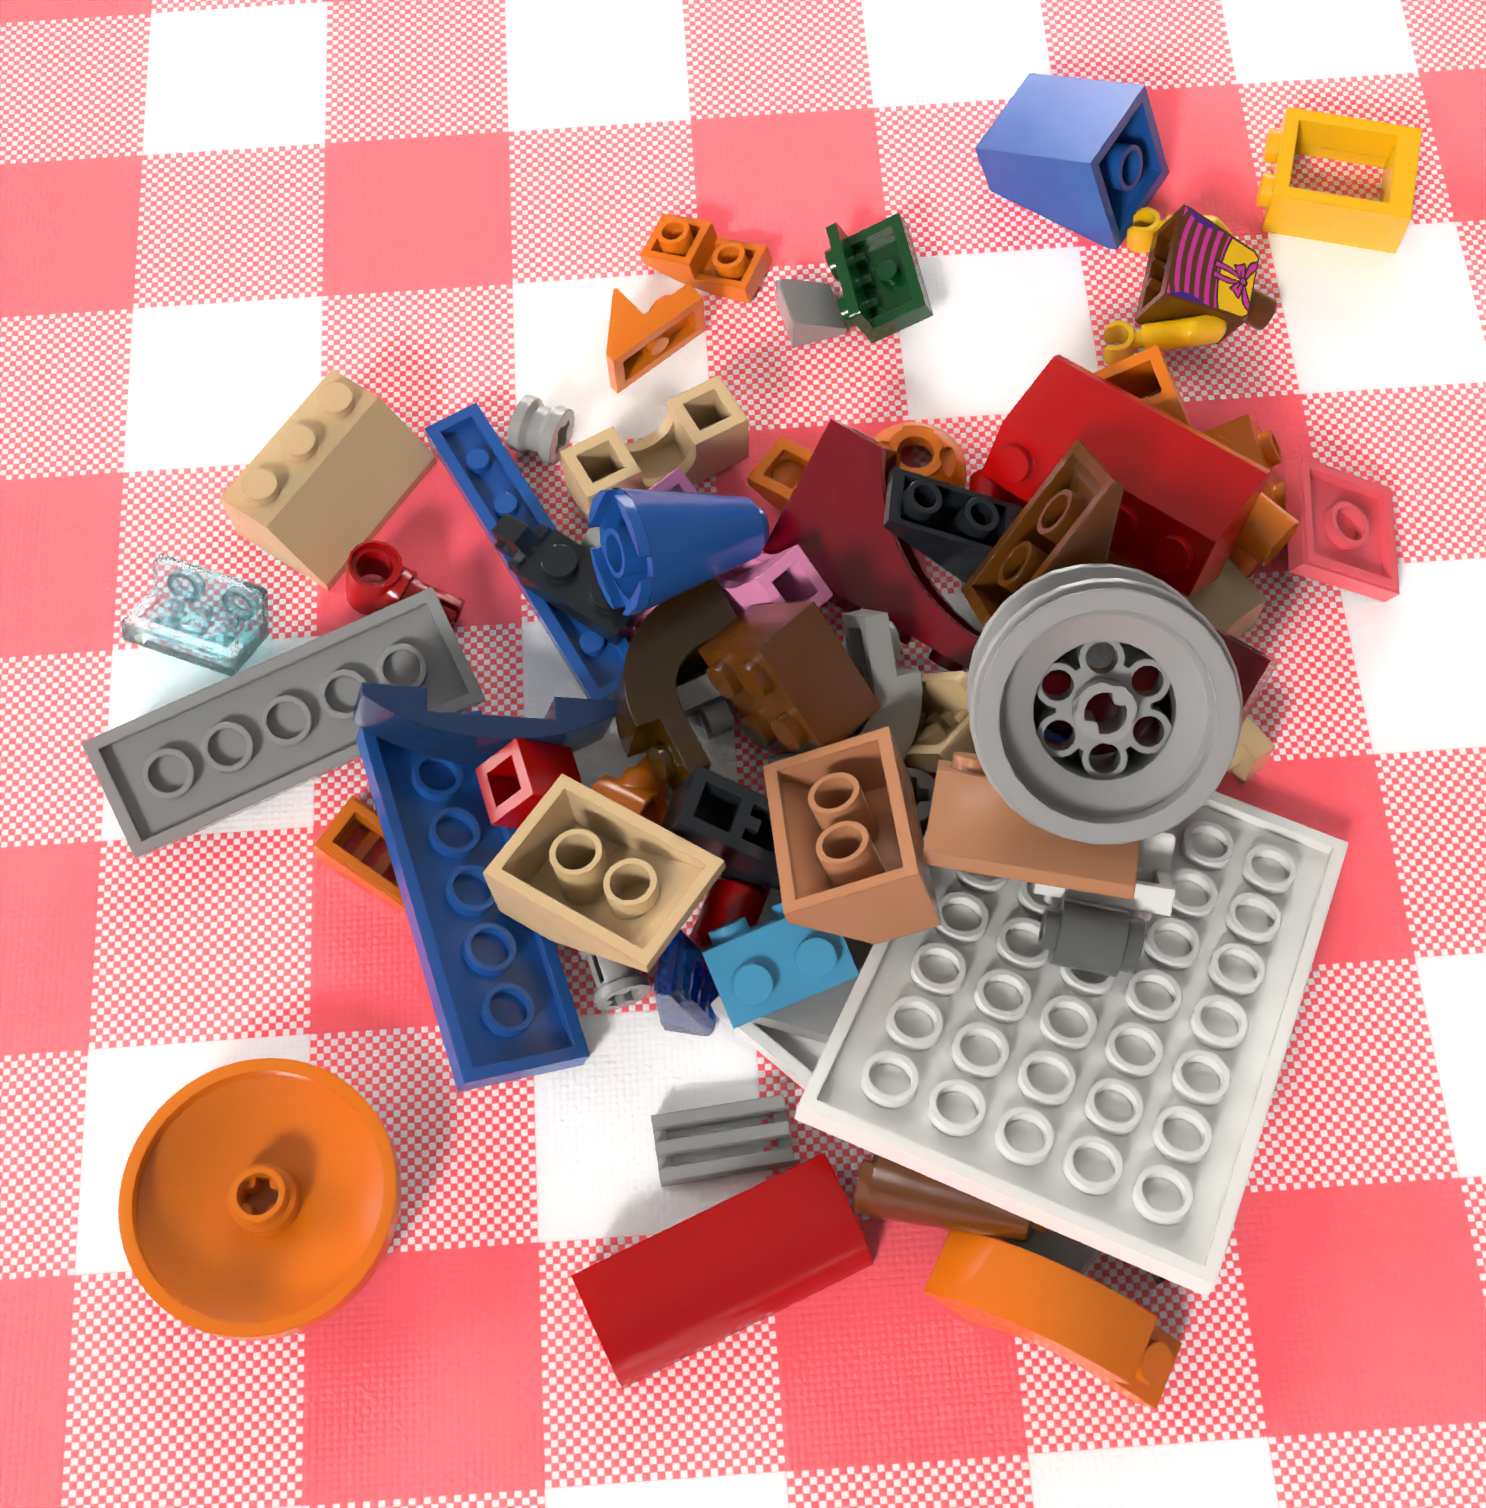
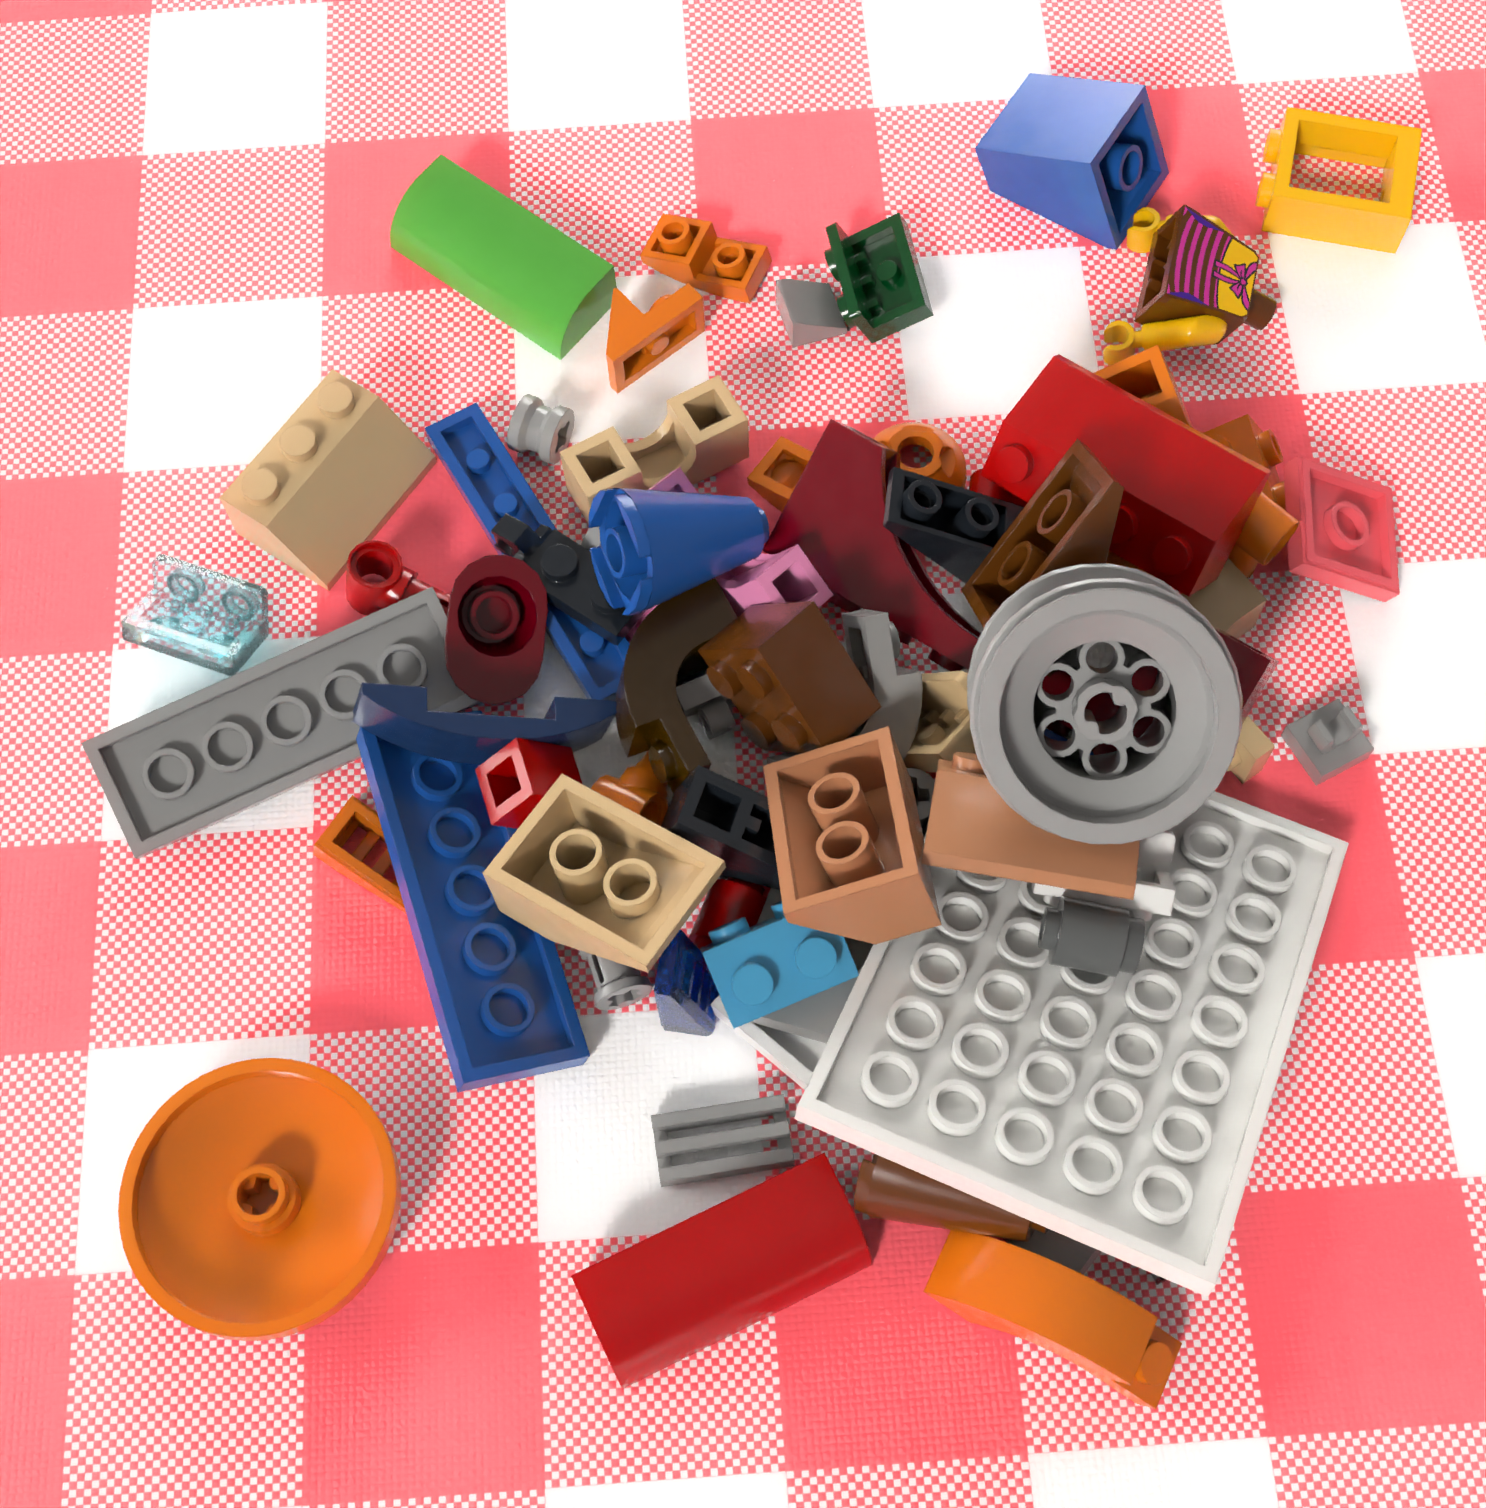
(496, 629): none -> dark red piece
(502, 257): none -> bright green brick
(1328, 741): none -> light grey tile

